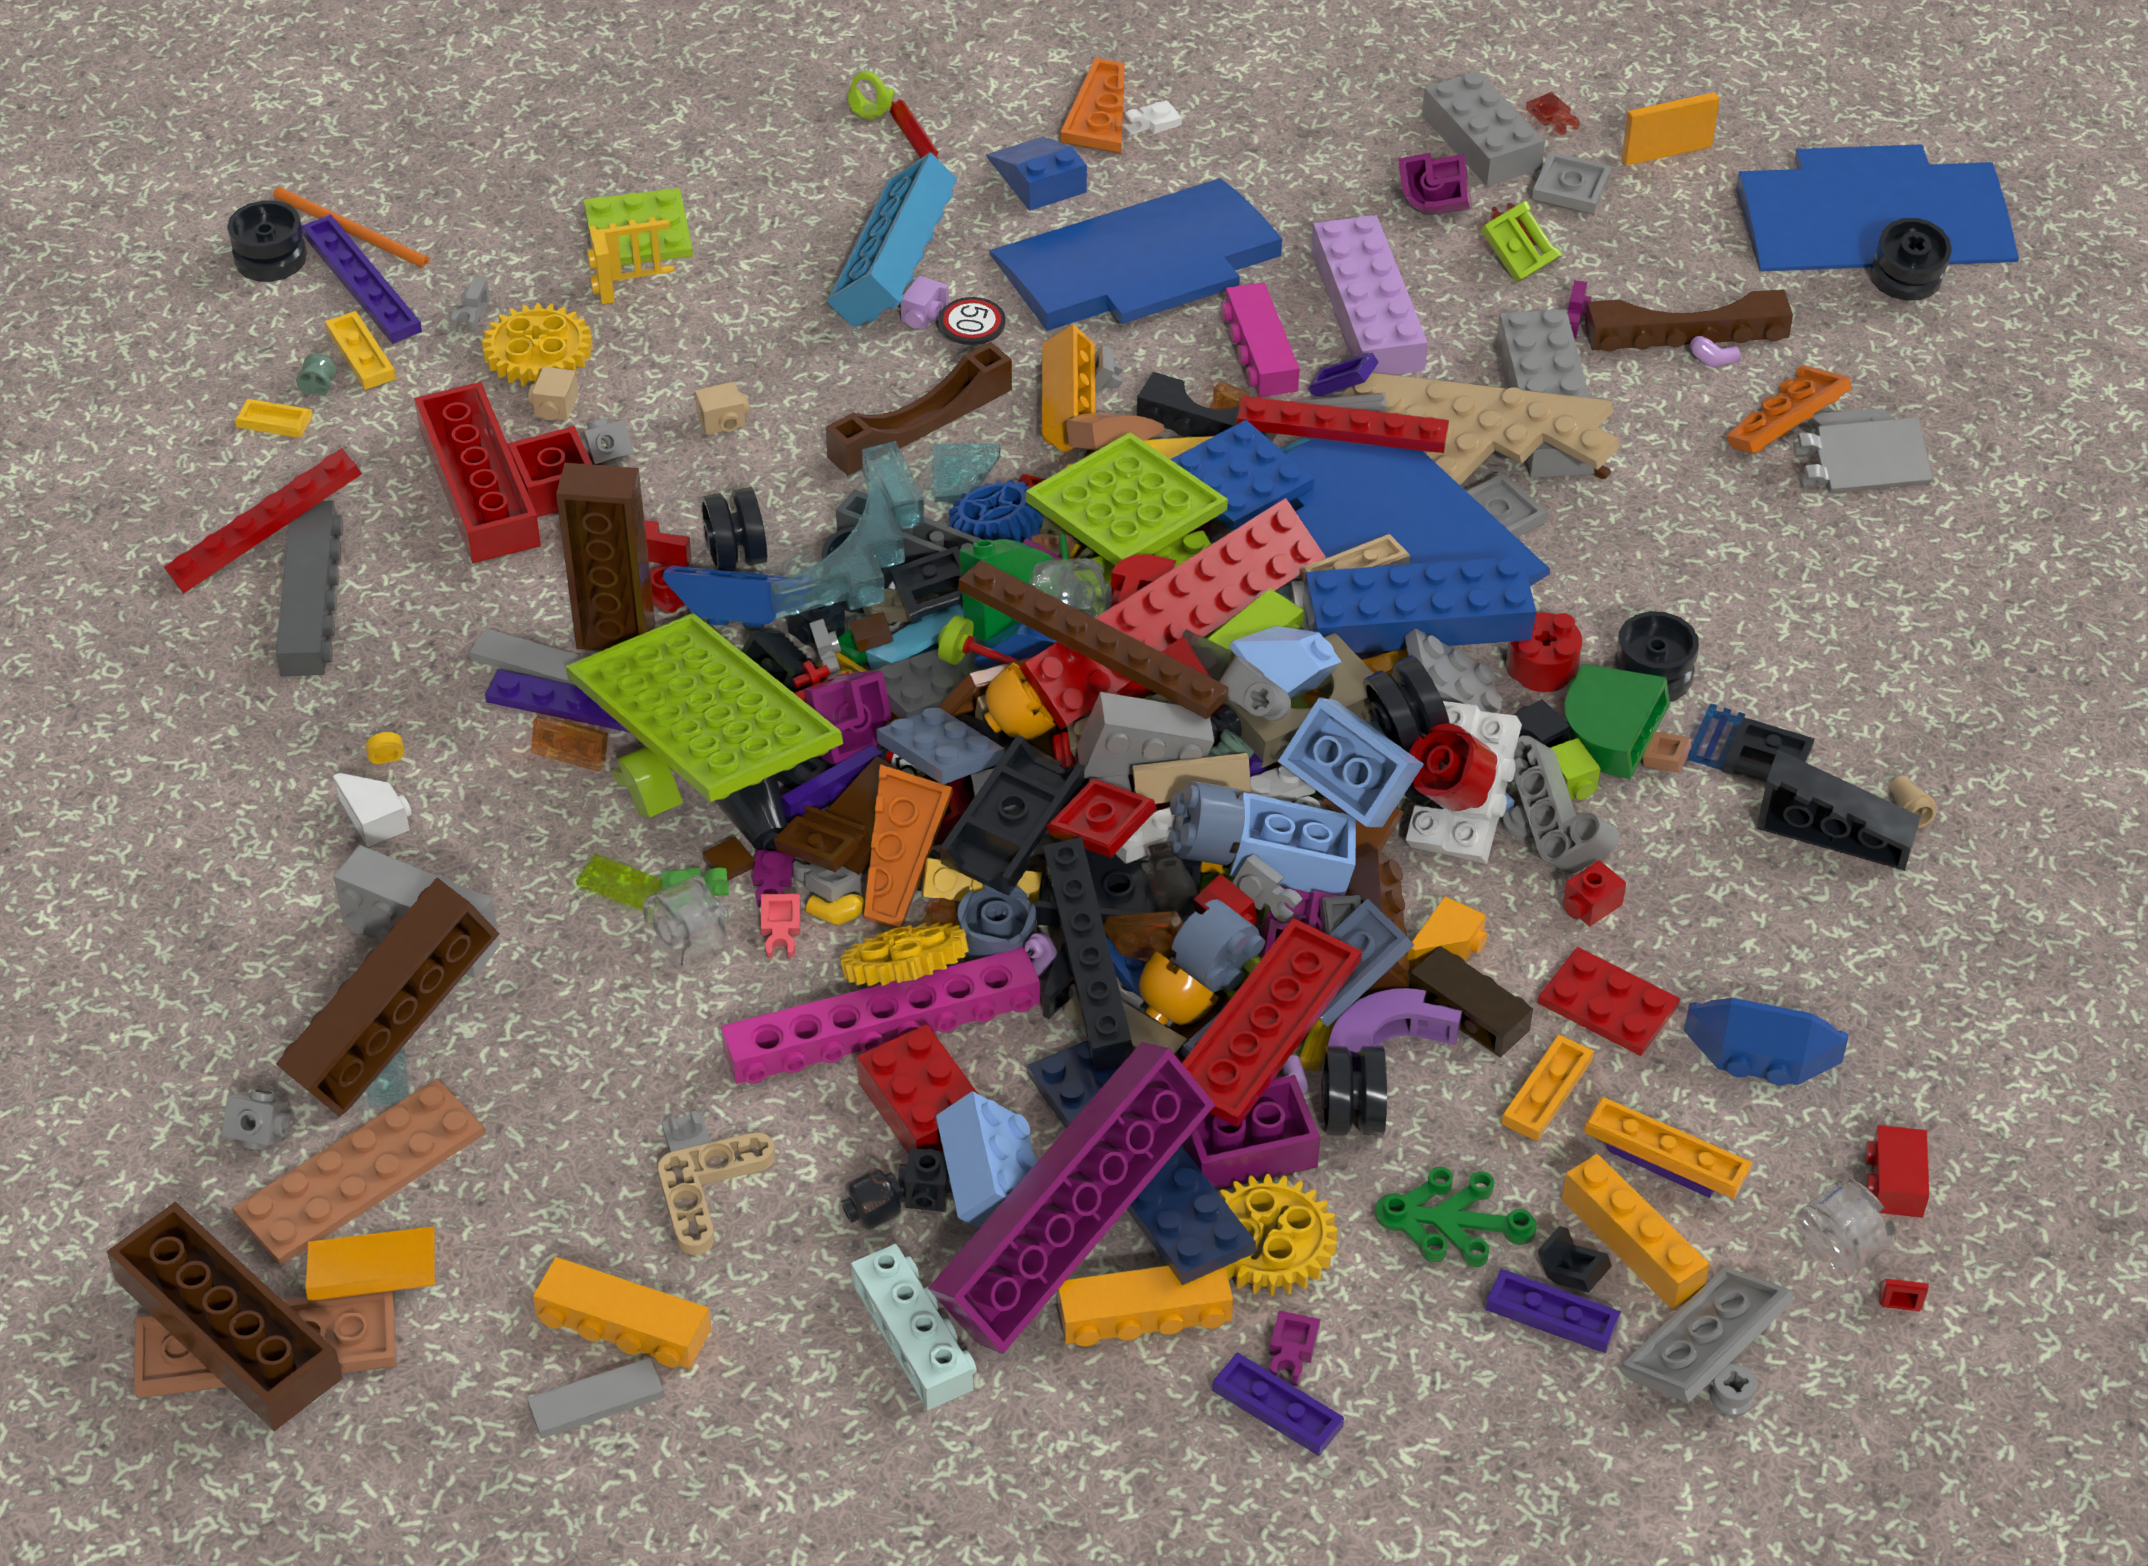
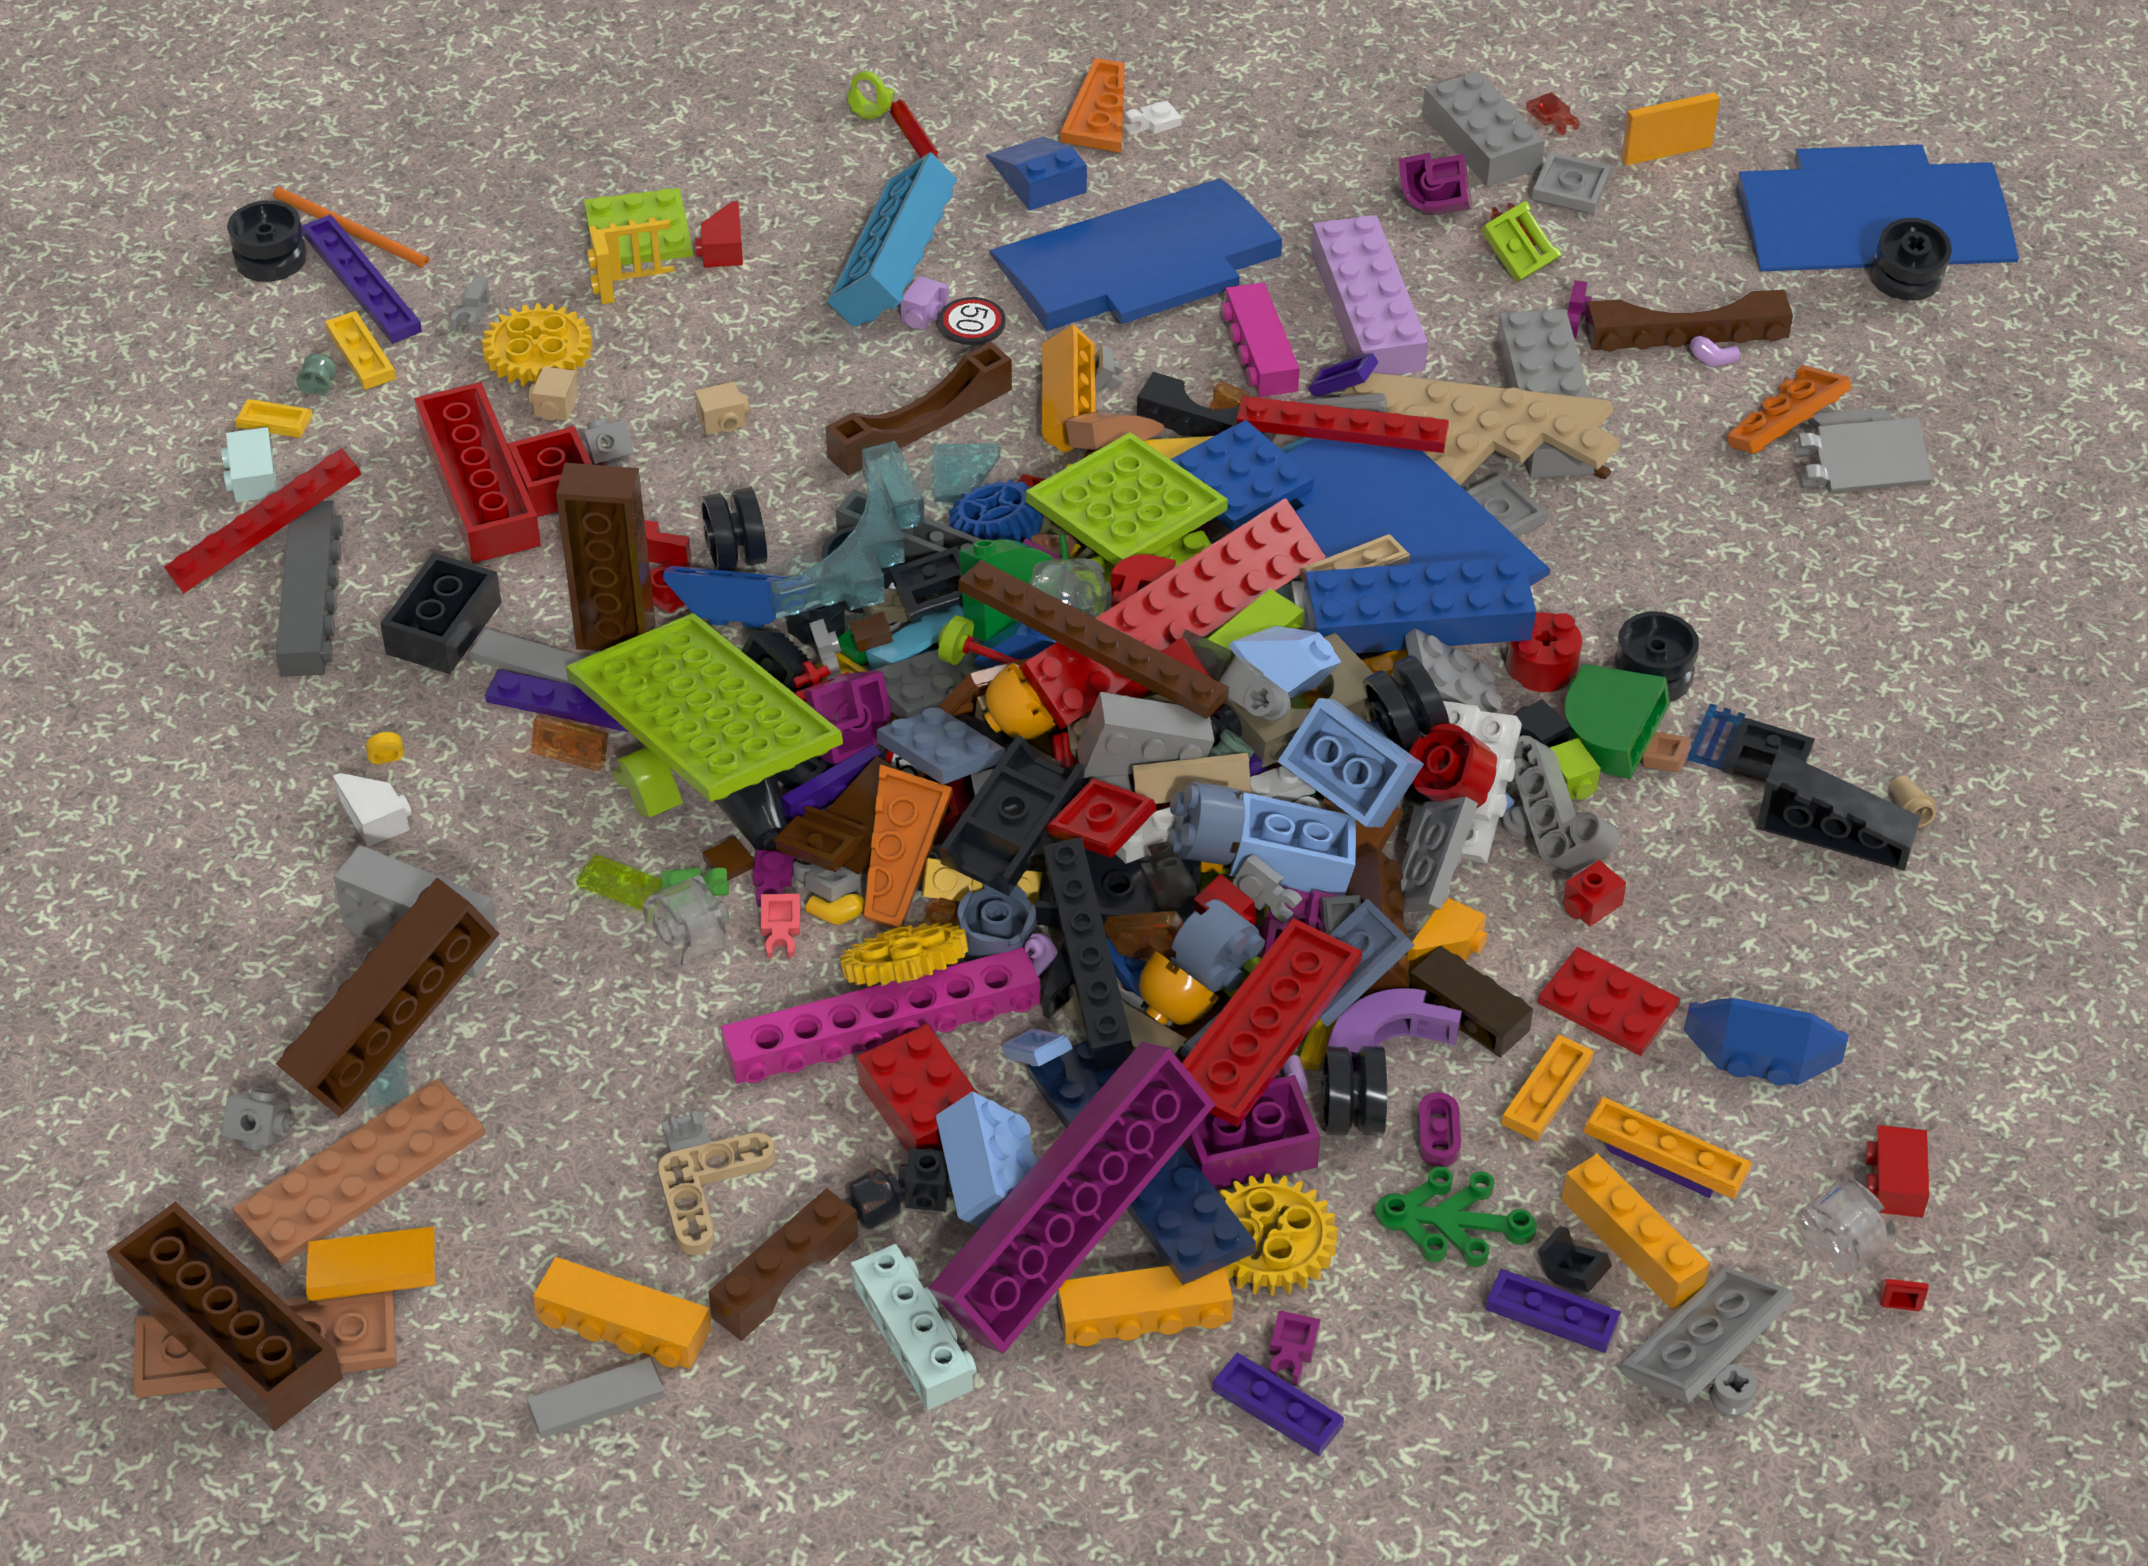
(250, 464): none -> light aqua brick
(441, 613): none -> black brick
(721, 238): none -> red slope
(753, 1287): none -> reddish brown arch
(1036, 1047): none -> light blue plate
(1435, 852): none -> light grey plate
(1439, 1131): none -> magenta plate

